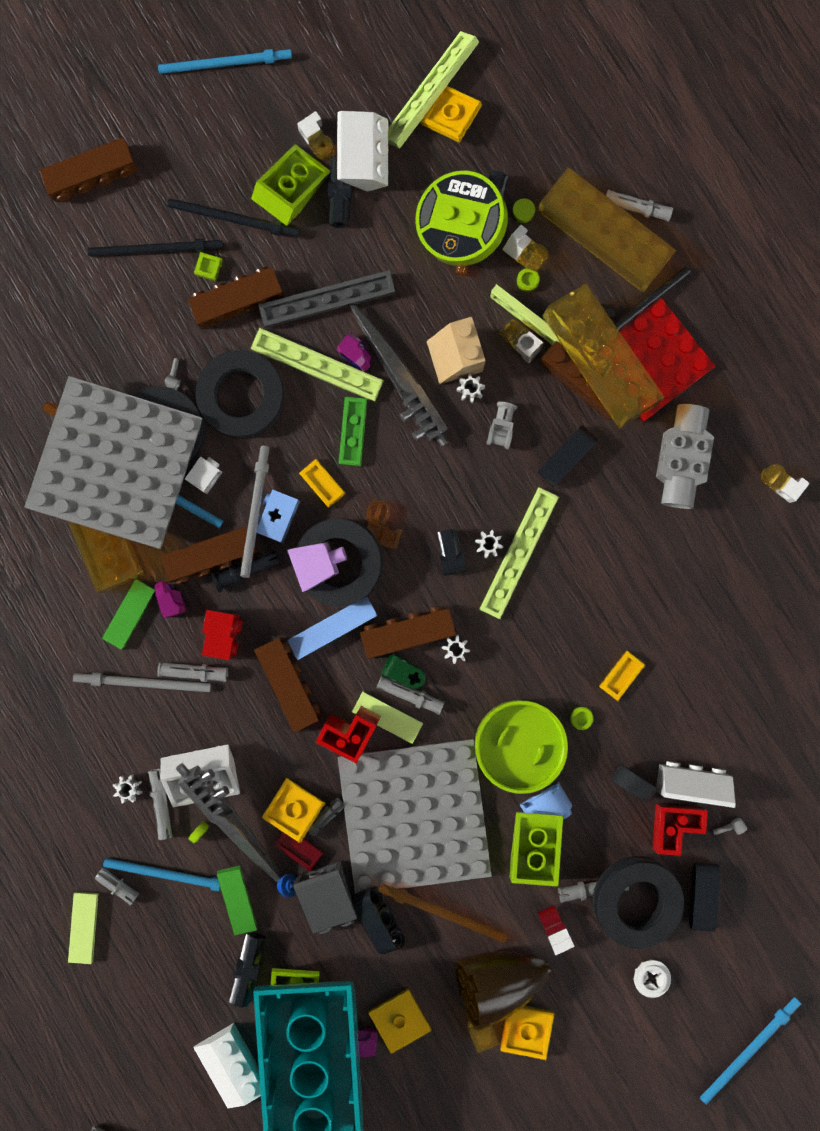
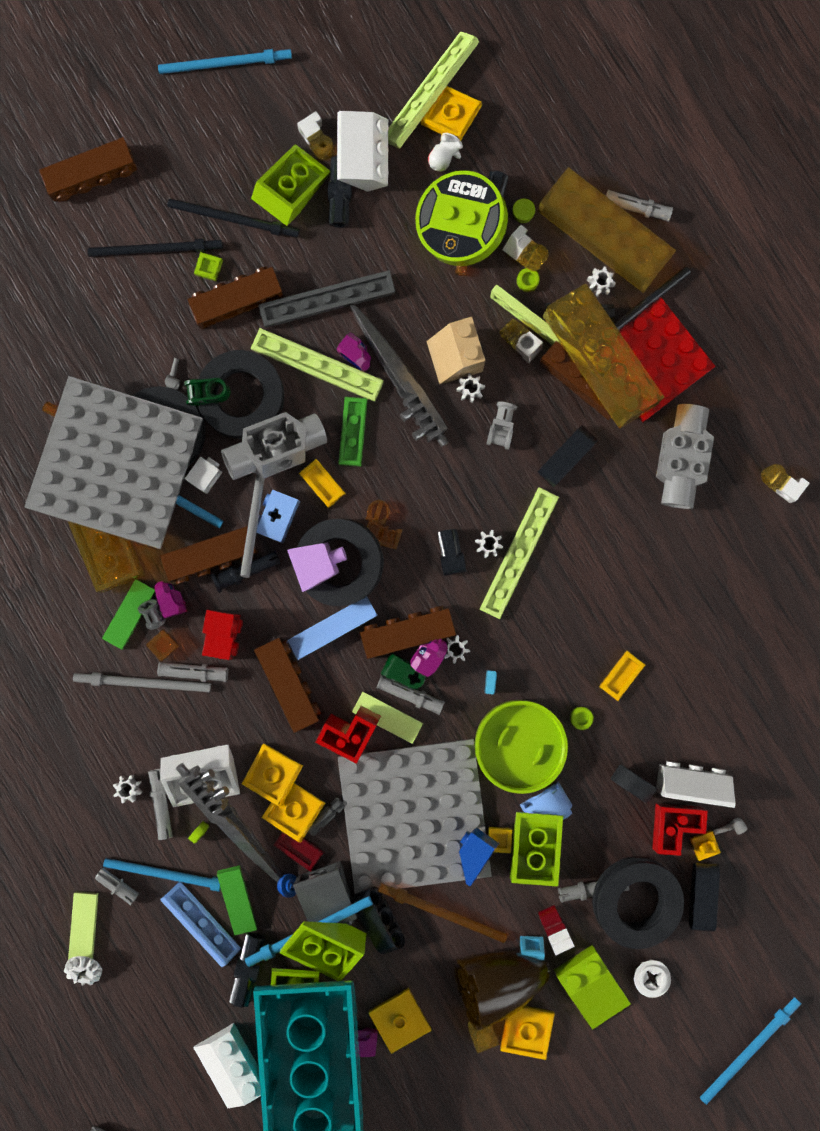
(77, 964): none -> white gear
(151, 614): none -> dark grey bush
(162, 645): none -> clear orange plate
(201, 391): none -> dark green piece
(201, 924): none -> light blue slope
(269, 951): none -> dark azure bar
(272, 775): none -> yellow plate
(274, 445): none -> light grey brick
(326, 947): none -> lime slope
(429, 657): none -> magenta rock
(442, 153): none -> white animal
(475, 853): none -> blue slope
(490, 683): none -> medium azure tile
(503, 837): none -> yellow tile
(532, 947): none -> medium azure tile
(591, 987): none -> lime slope
(604, 275): none -> white gear
(705, 845): none -> yellow tile

